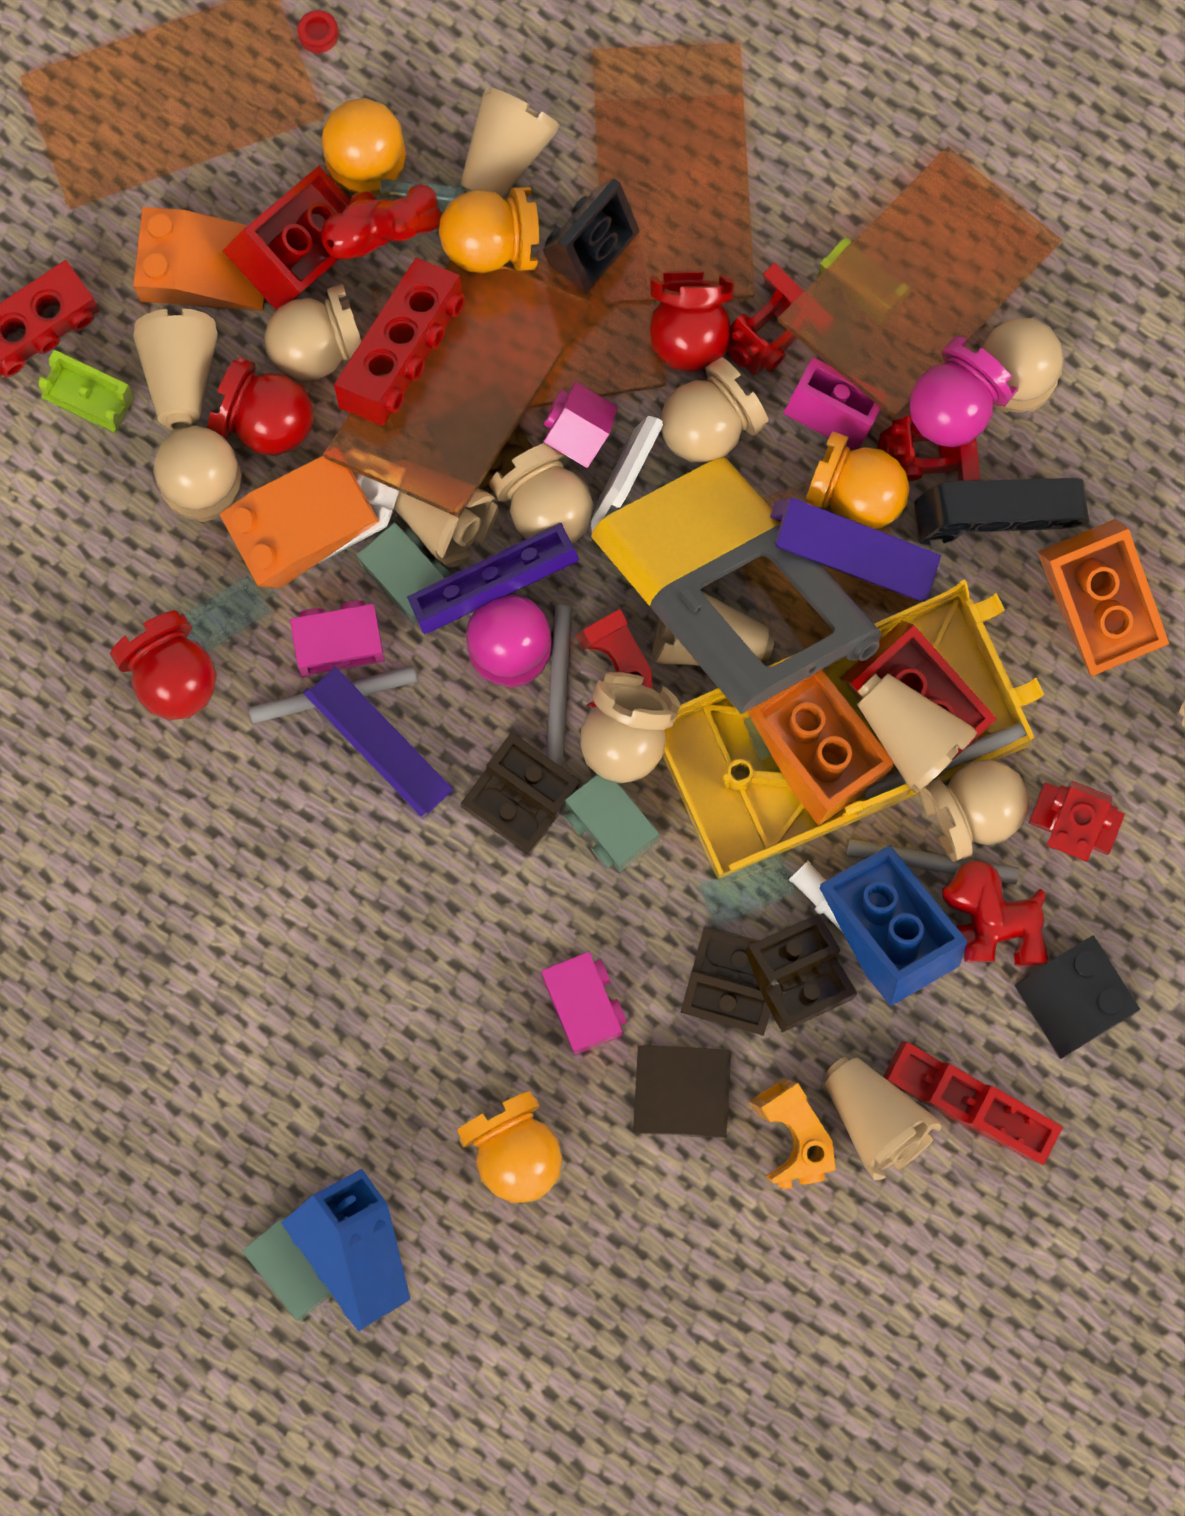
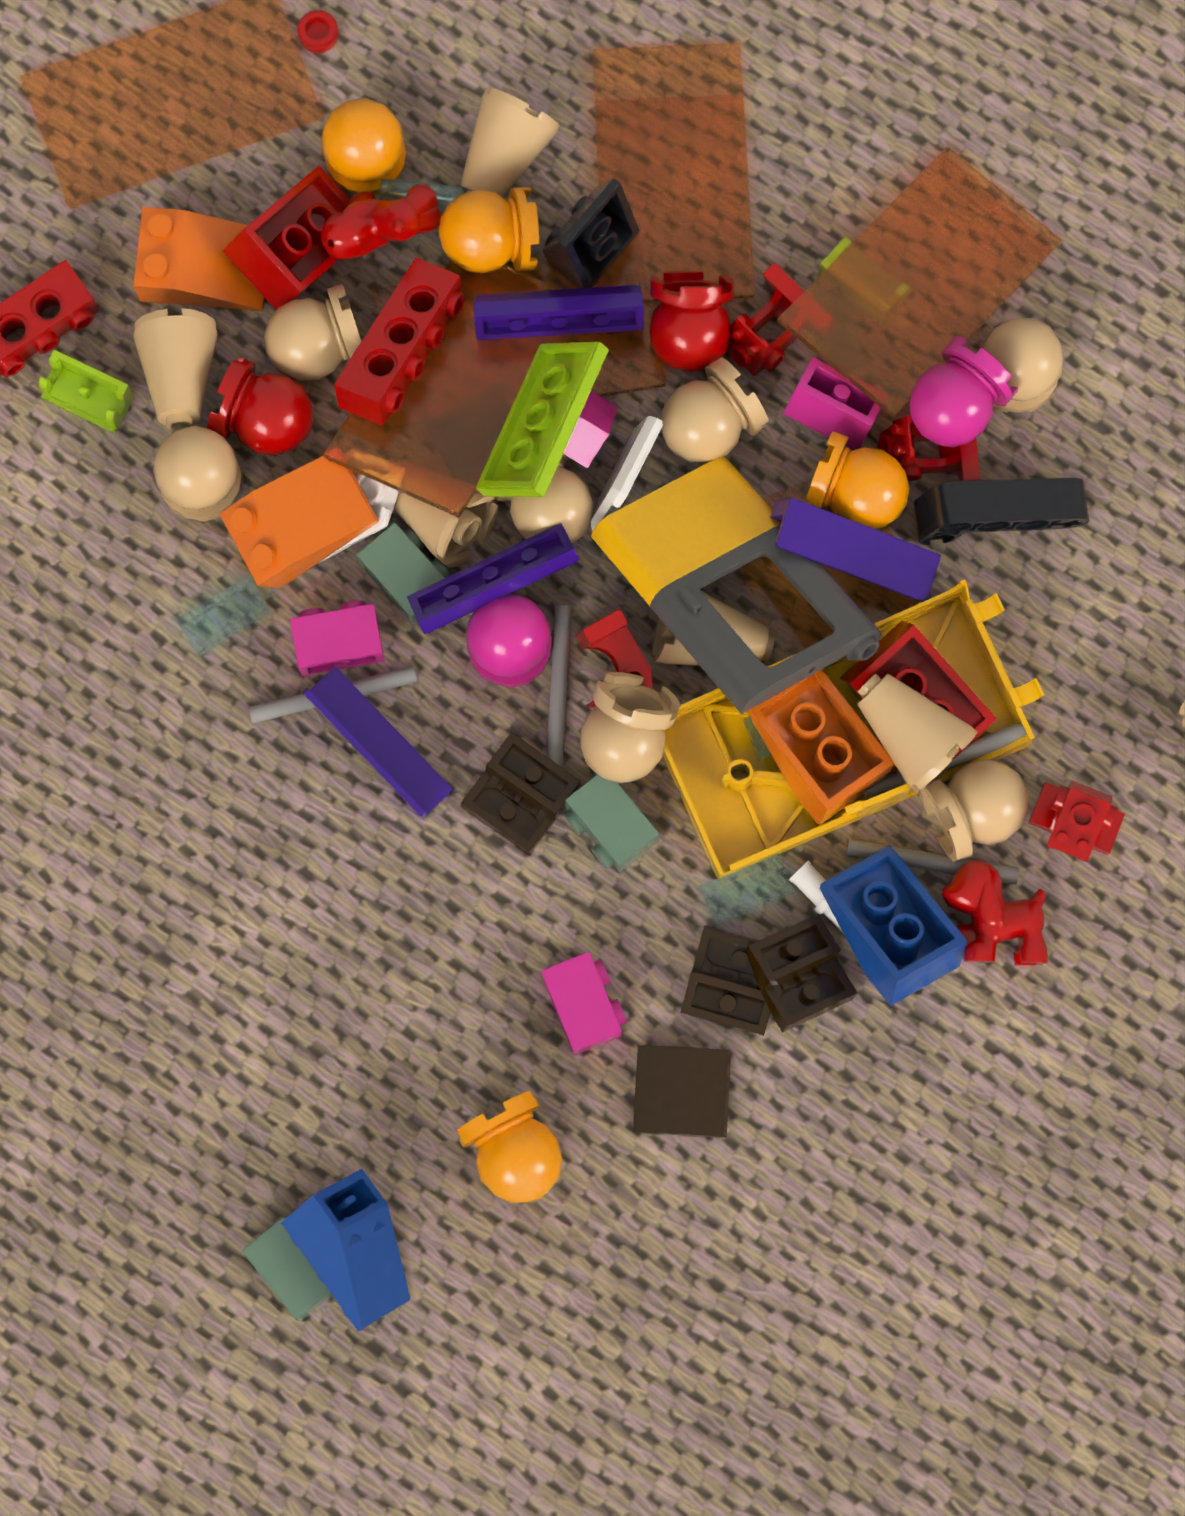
(169, 672): red tile -> none
(542, 419): none -> lime tile
(558, 312): none -> dark purple panel
(788, 1104): light orange tile -> none
(878, 1117): tan cone -> none
(972, 1103): red slope -> none
(1077, 997): black slope -> none
(1104, 596): orange slope -> none

